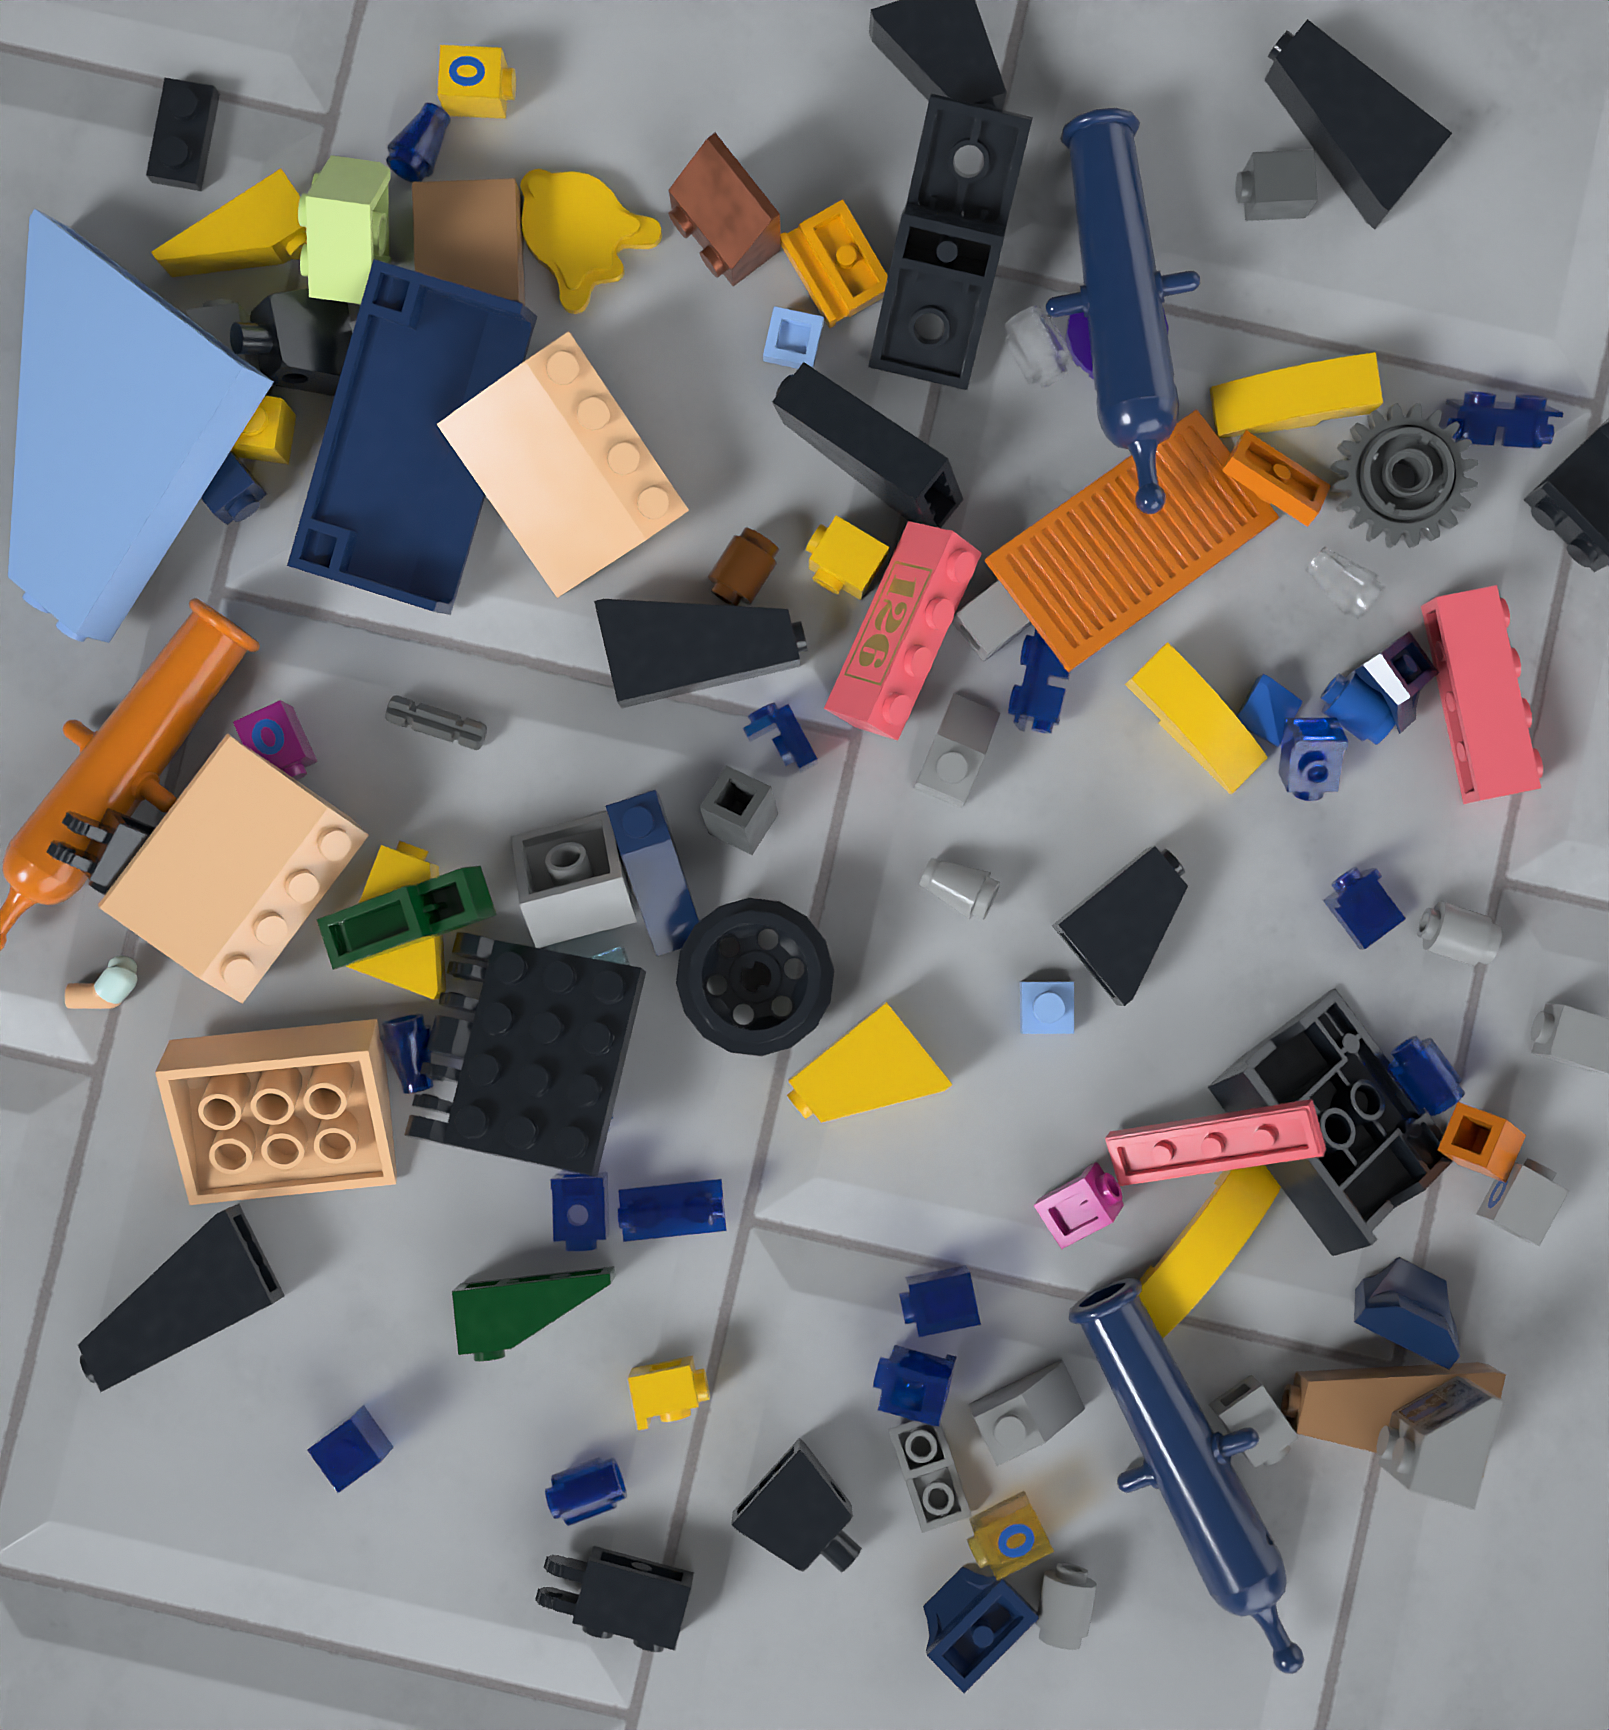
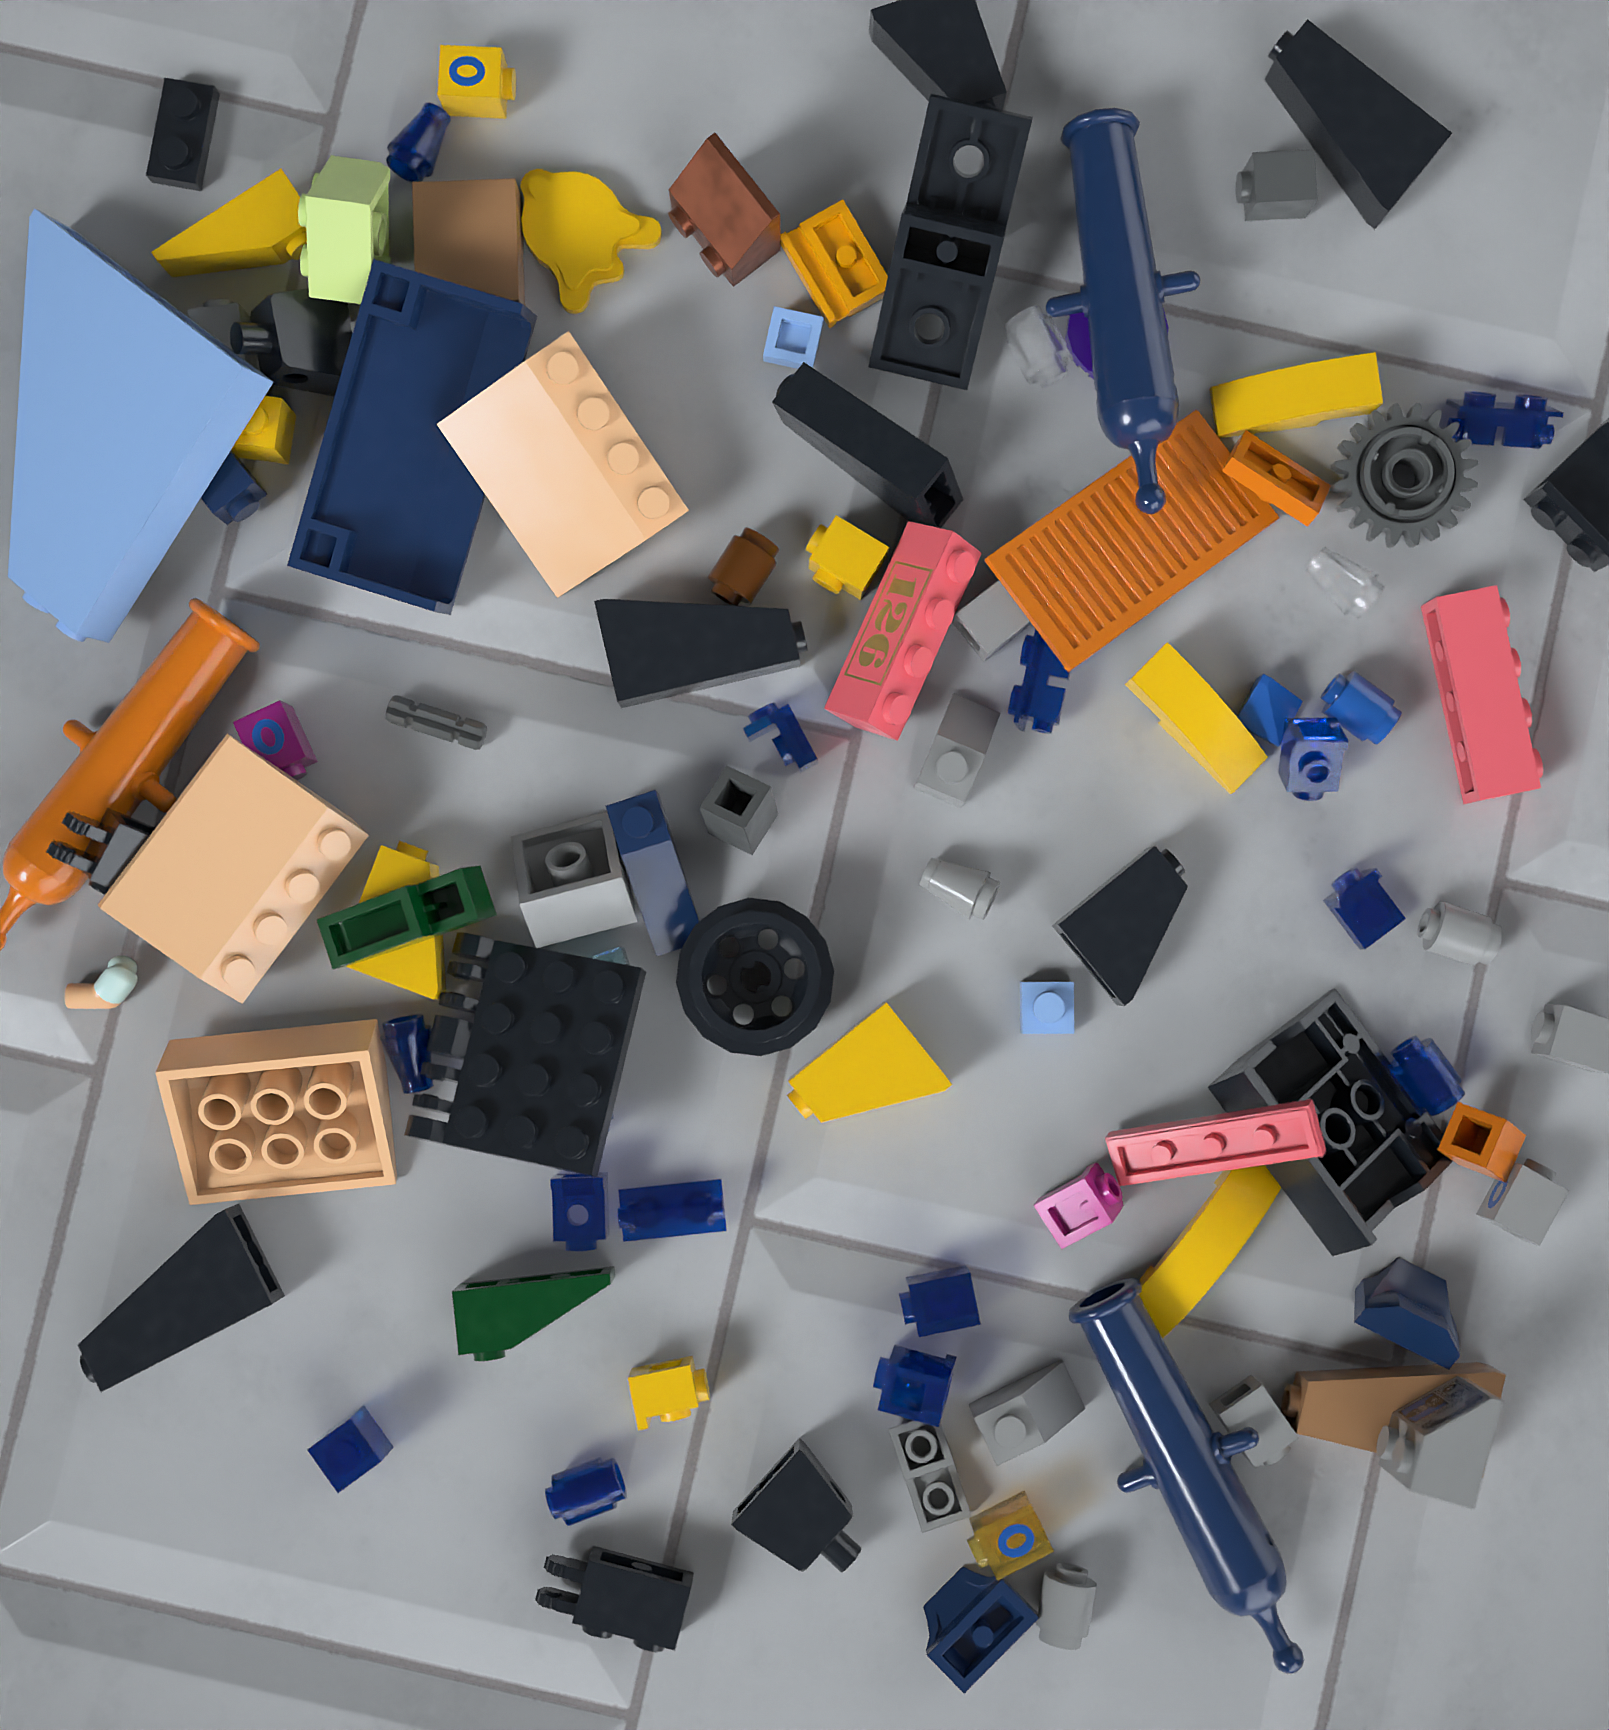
(1399, 674): dark blue slope -> none

